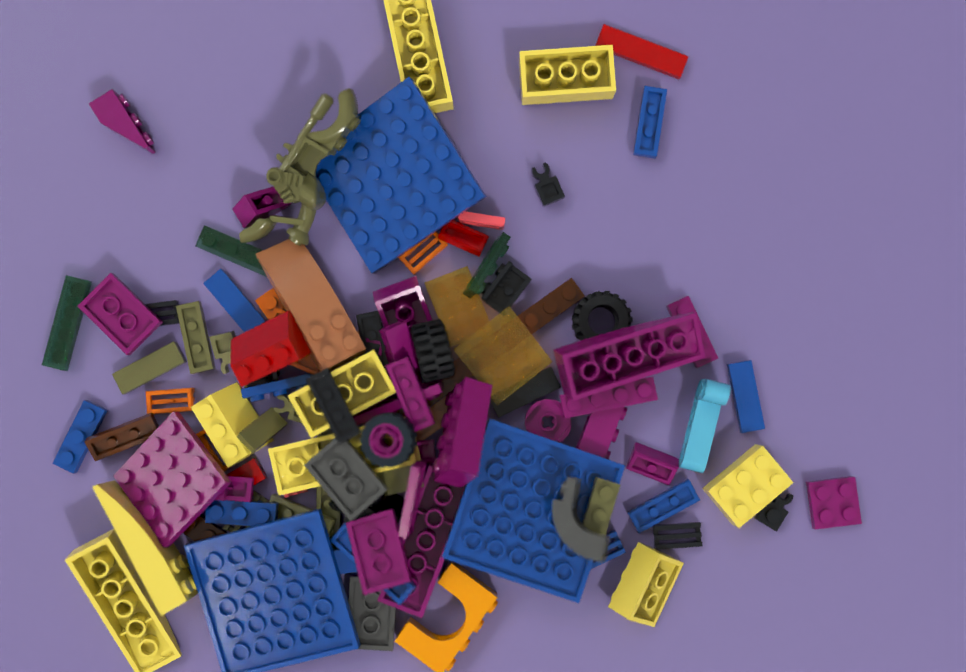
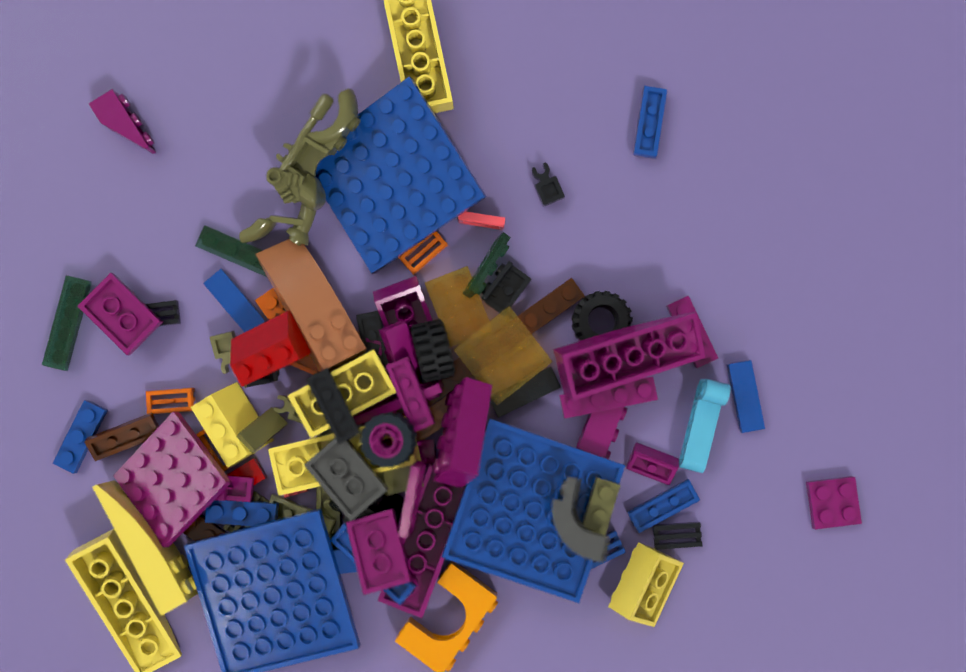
(149, 368): olive tile -> none
(195, 337): olive plate -> none
(259, 205): magenta slope -> none
(277, 388): blue plate -> none
(372, 618): dark grey plate -> none
(463, 237): red tile -> none
(547, 408): magenta plate -> none
(567, 74): light yellow brick -> none
(643, 51): red tile -> none
(747, 485): light yellow brick -> none
(773, 513): black plate -> none

